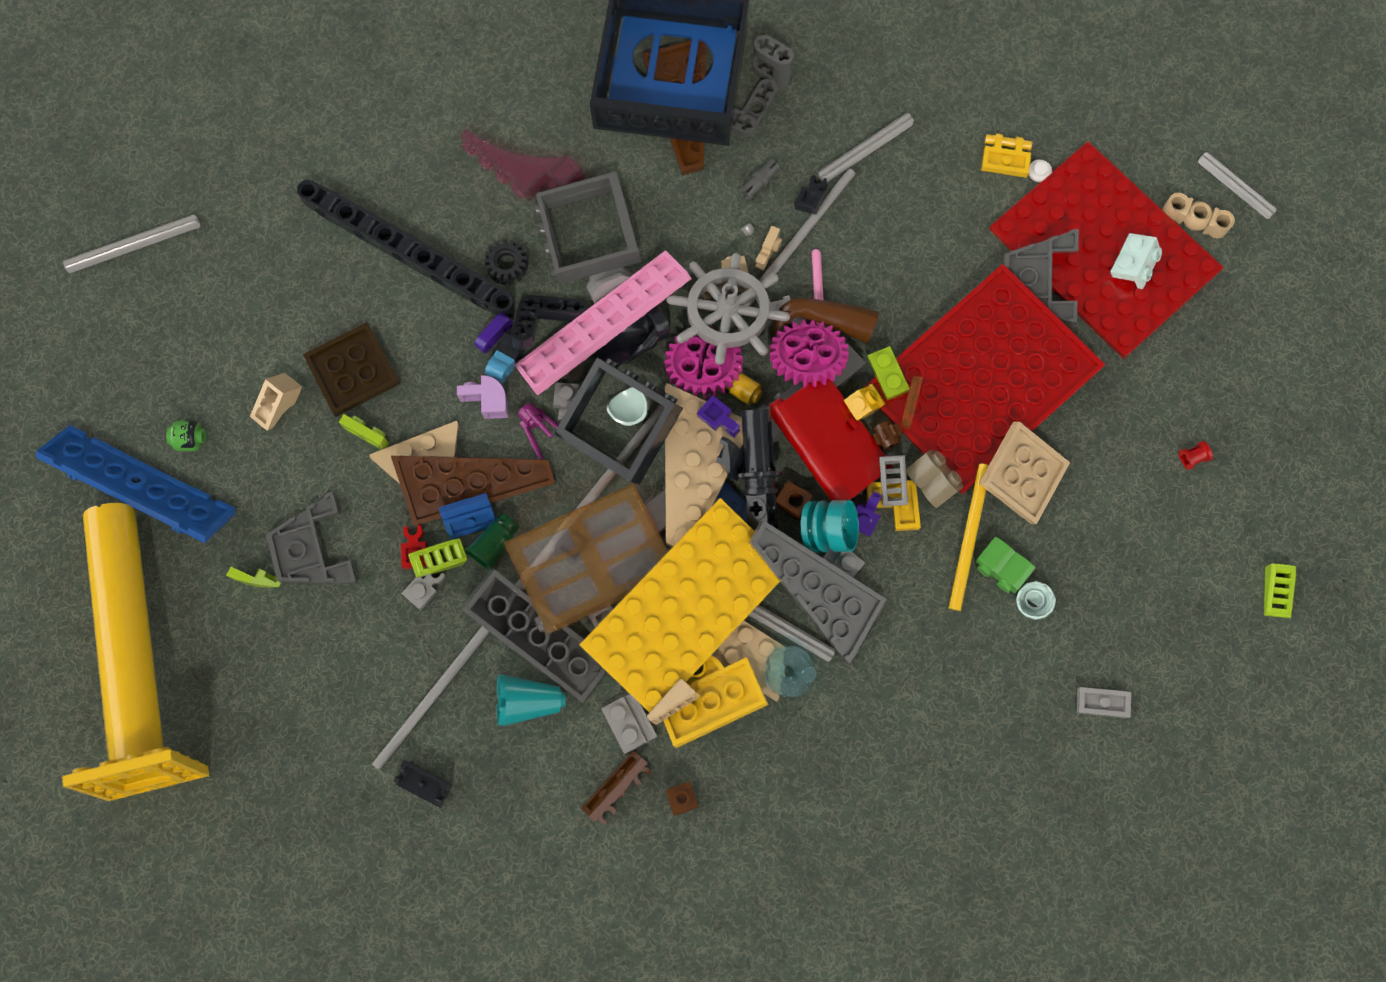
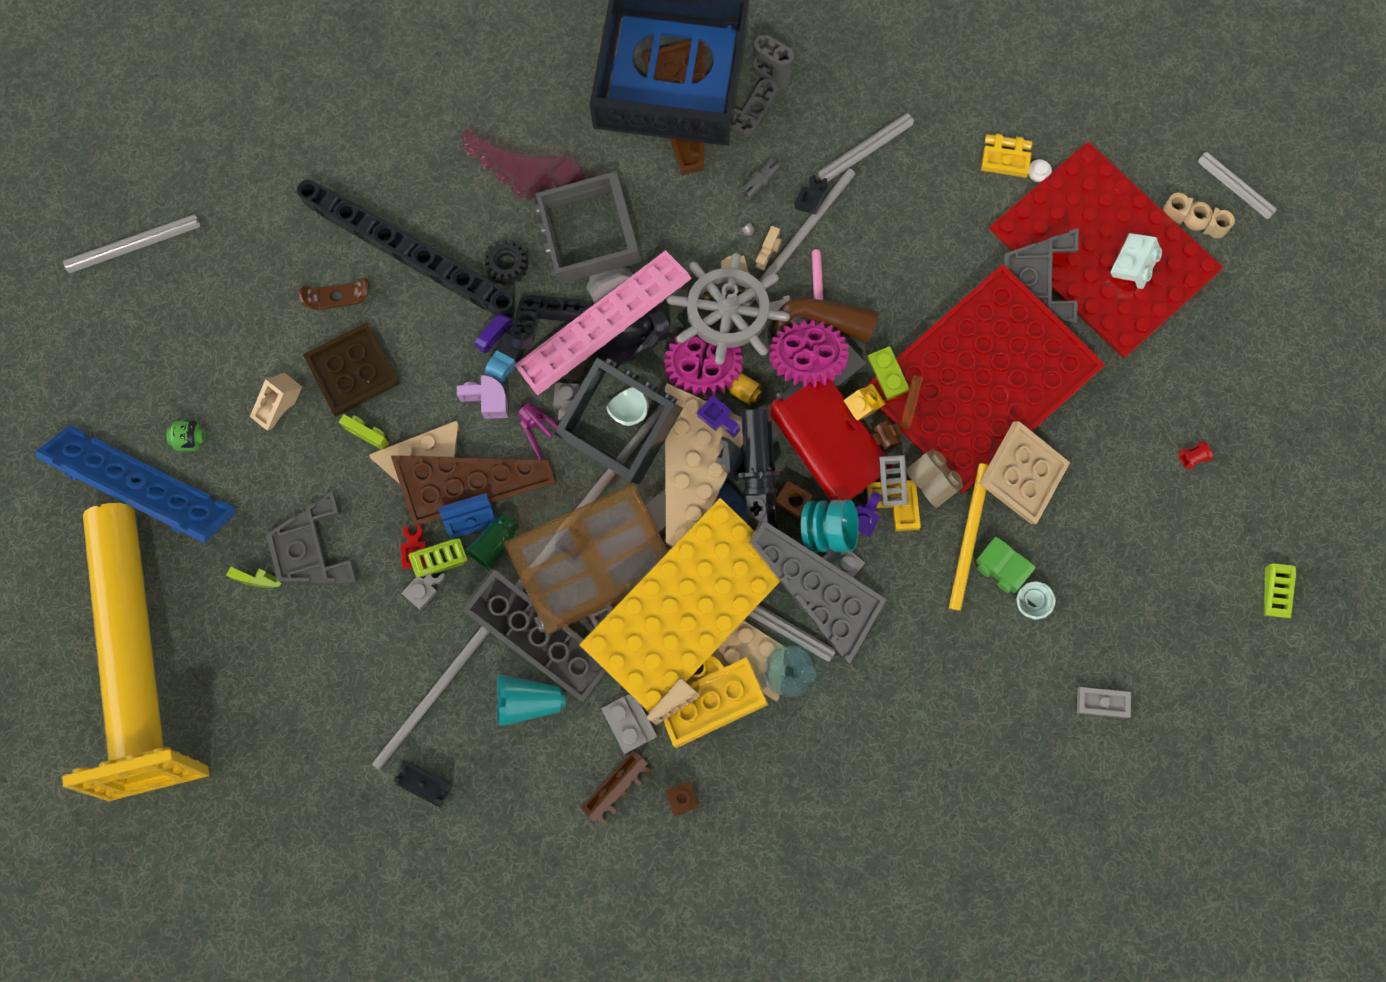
(319, 298): none -> reddish brown piece

